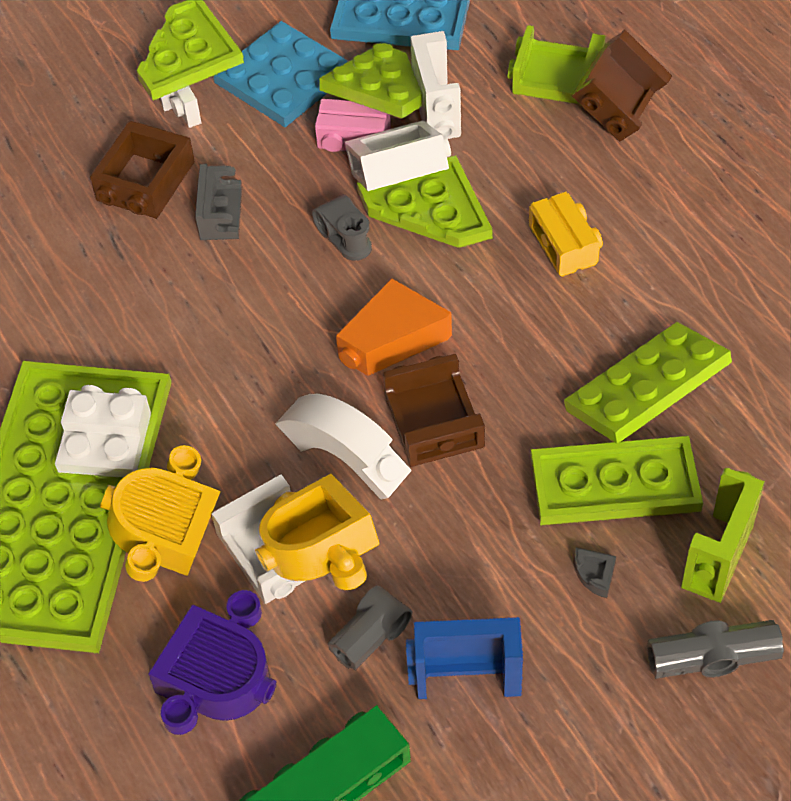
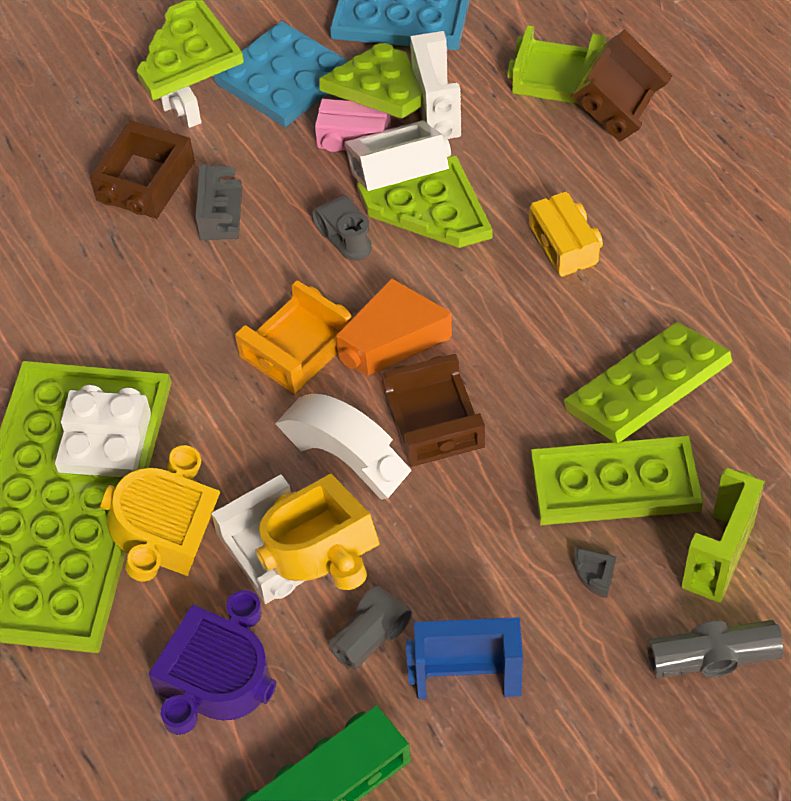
(295, 339): none -> light orange panel

